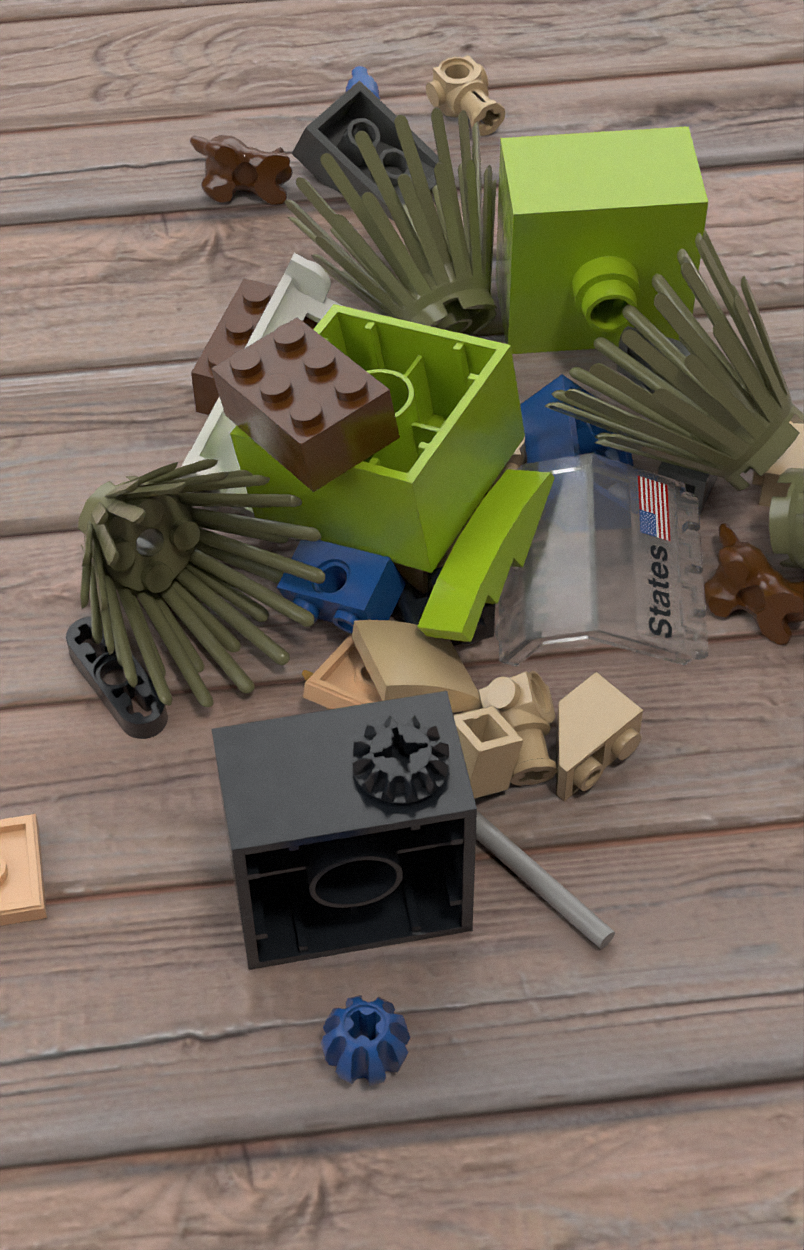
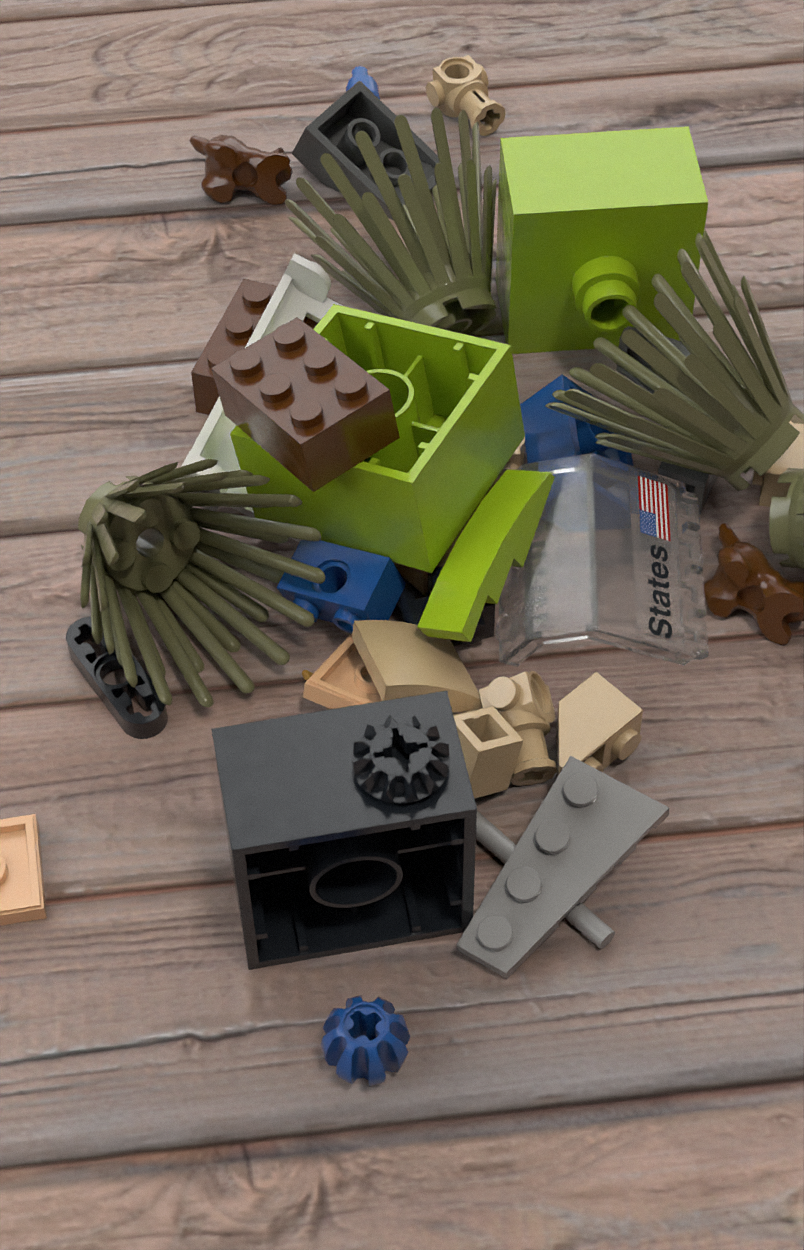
(566, 850): none -> light grey wing

